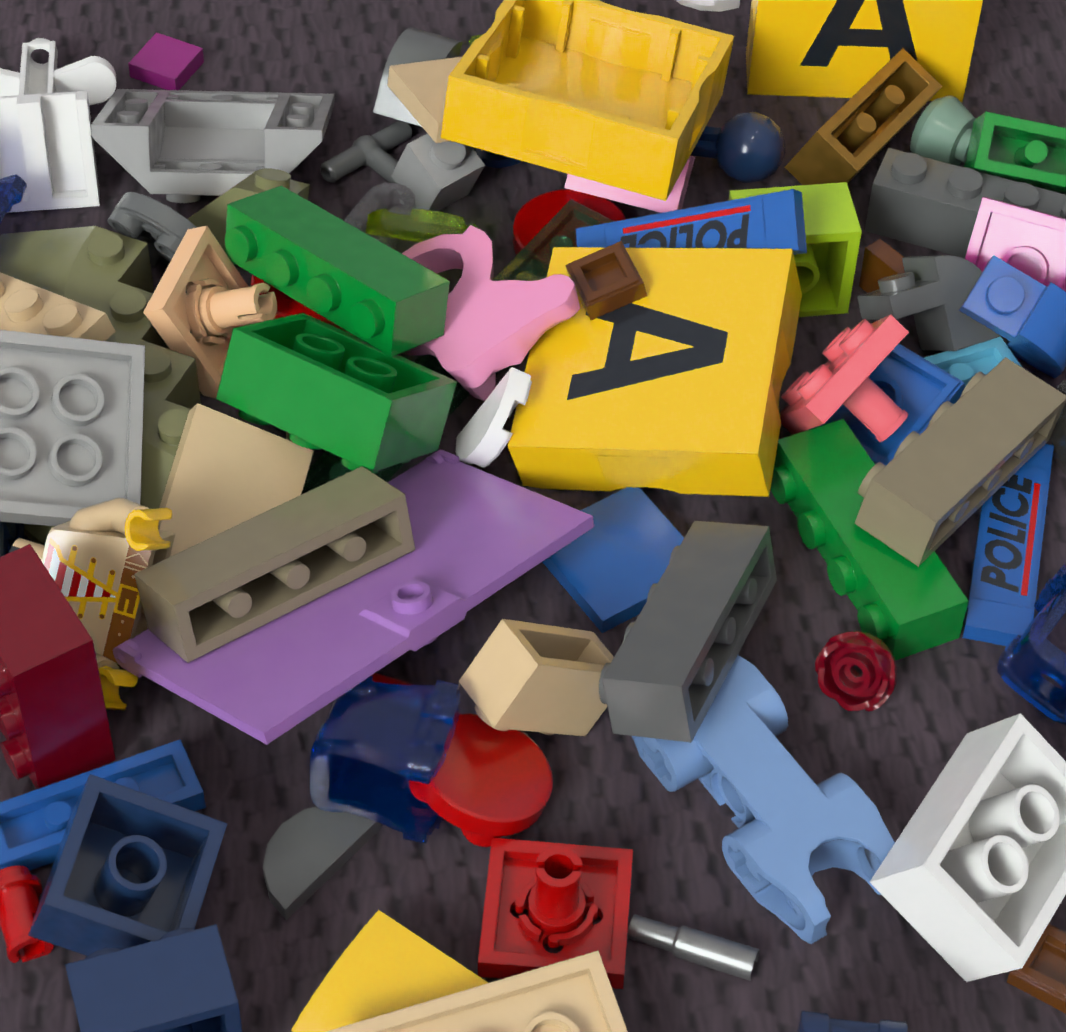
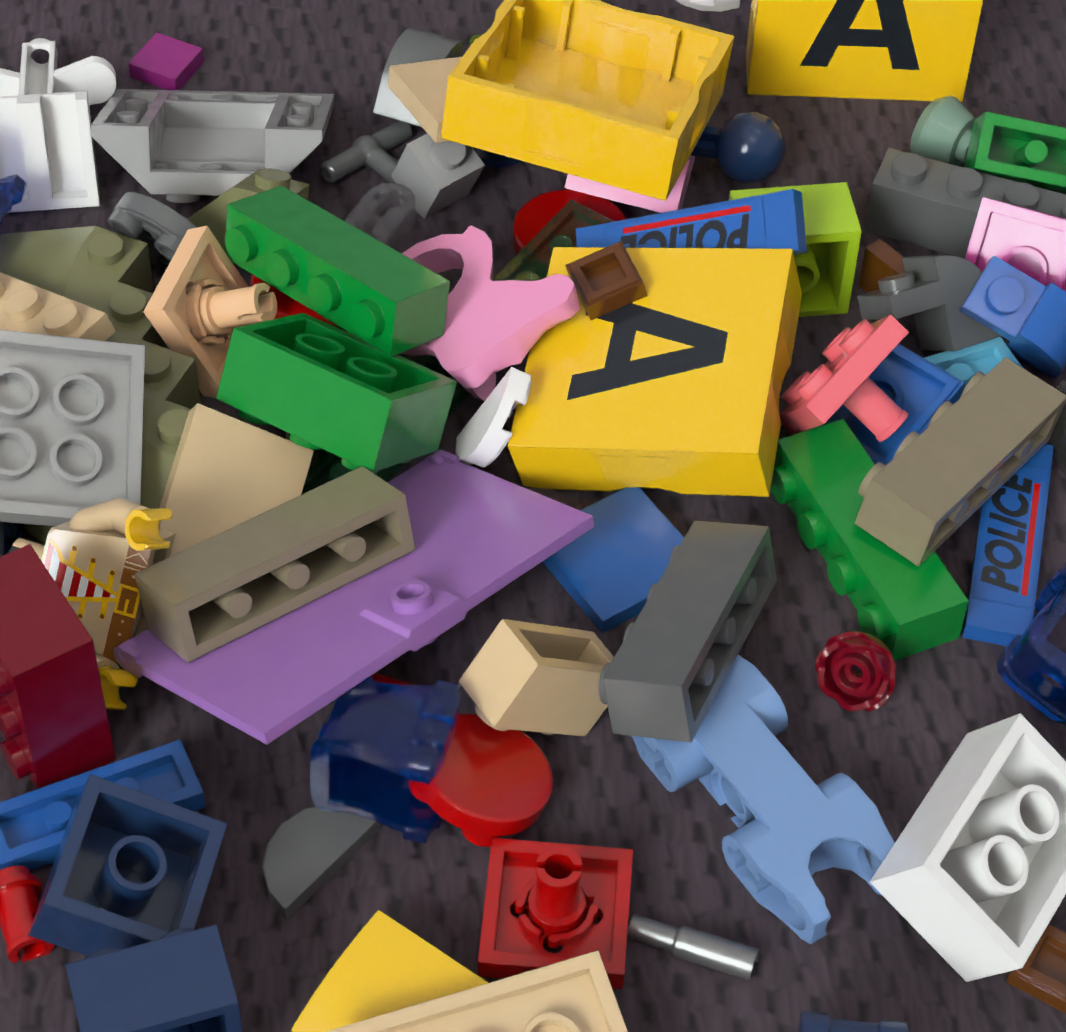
(417, 227): clear neon green tile -> none
(865, 123): pearl gold brick -> none

